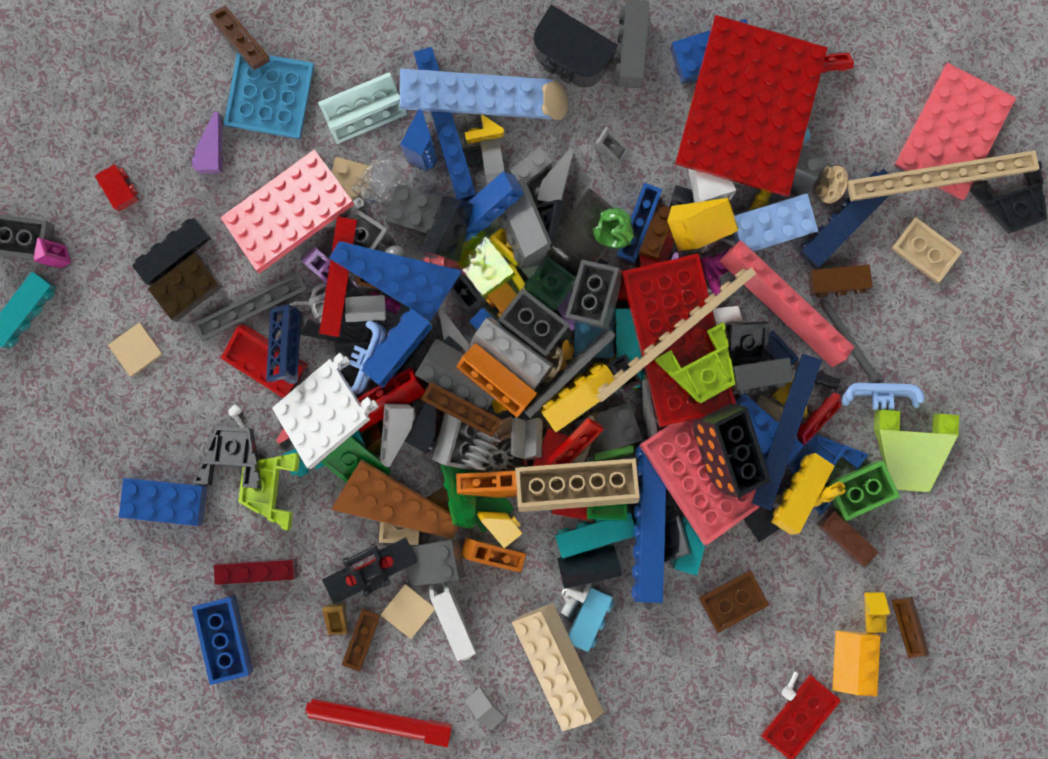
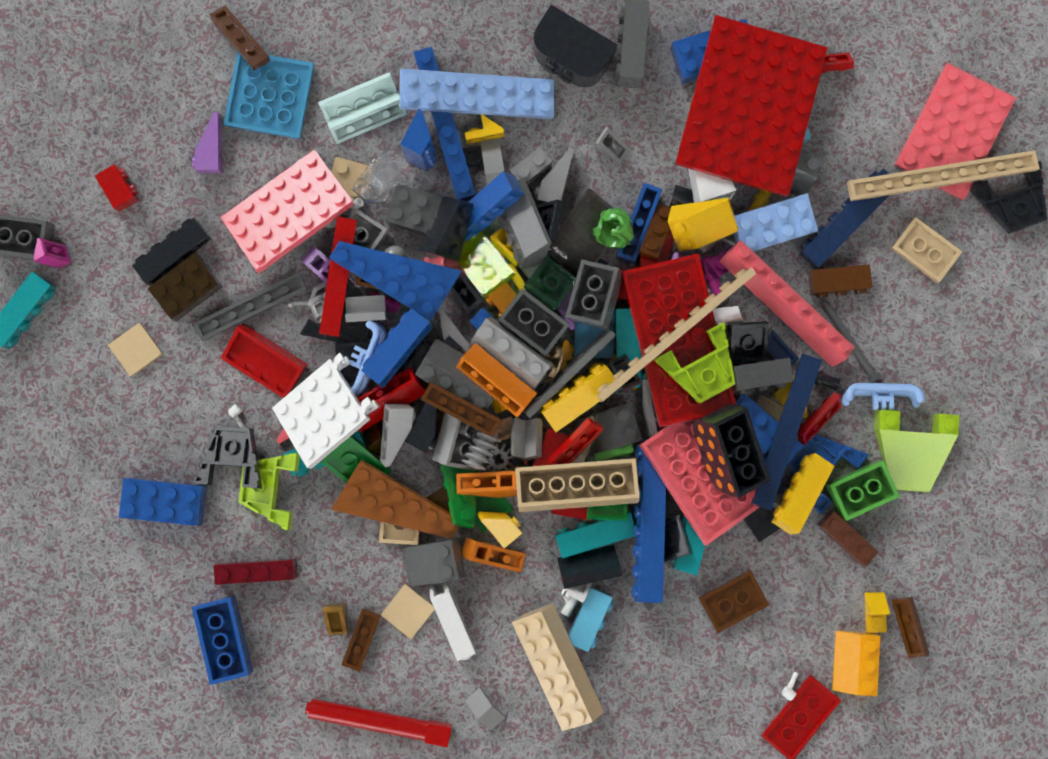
(288, 343): dark blue fence -> none
(371, 574): black piece -> none
(554, 100): tan dish -> none
(829, 493): yellow pin -> none
(832, 184): tan dish -> none

